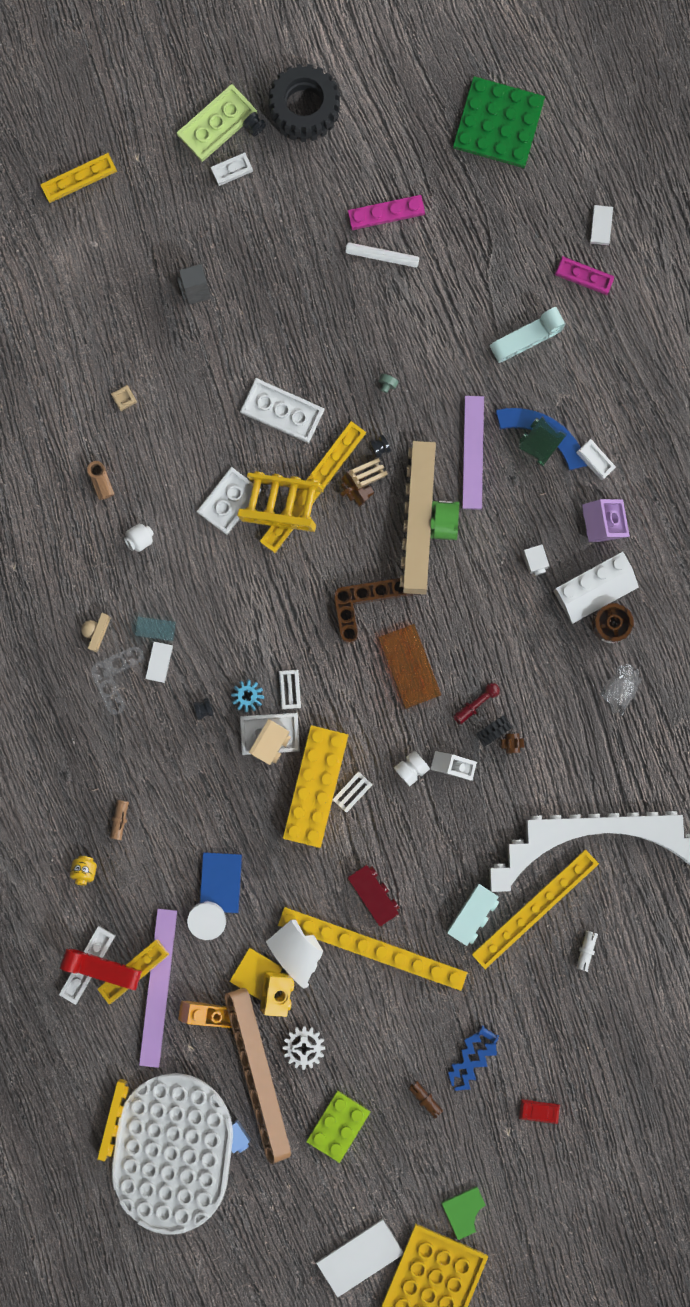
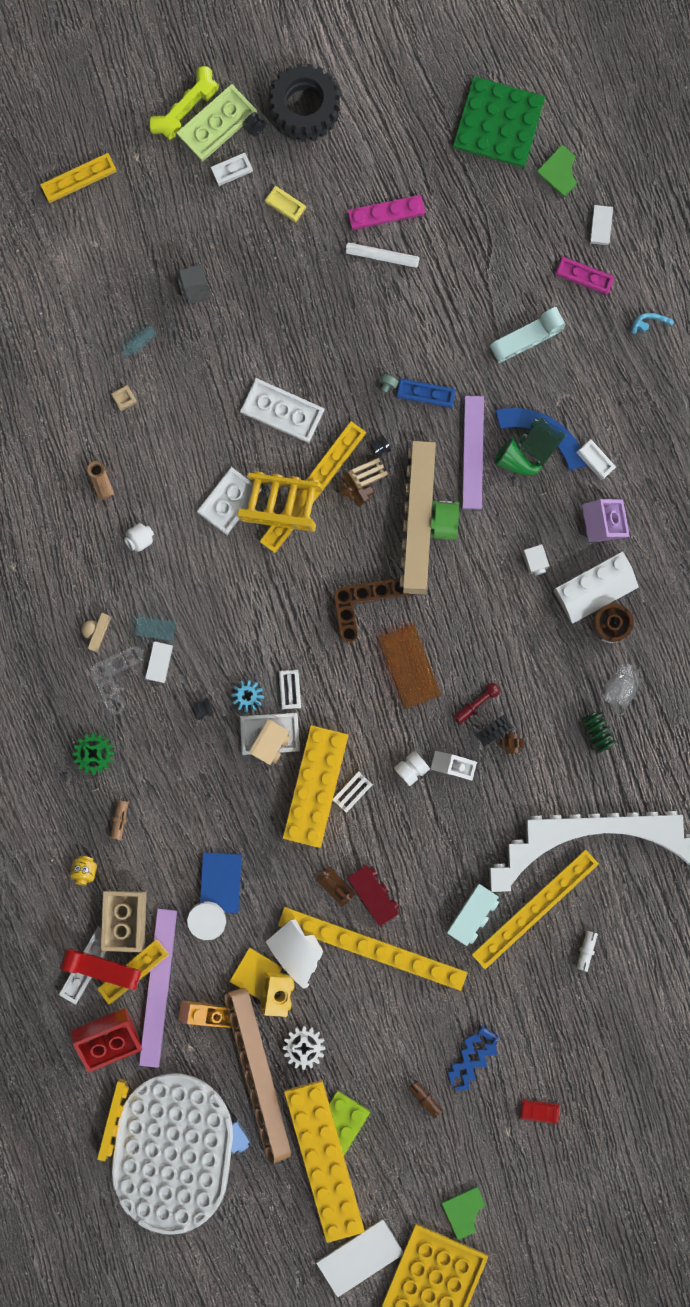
(87, 759): none -> green gear
(106, 1040): none -> red slope
(123, 921): none -> tan slope
(140, 340): none -> clear light blue cylinder
(204, 88): none -> neon yellow plate
(285, 204): none -> light yellow tile
(324, 1161): none -> yellow plate
(335, 886): none -> reddish brown hinge
(426, 393): none -> blue tile
(512, 459): none -> green hat
(558, 171): none -> bright green tile
(599, 731): none -> dark green piece
(642, 327): none -> medium azure piece

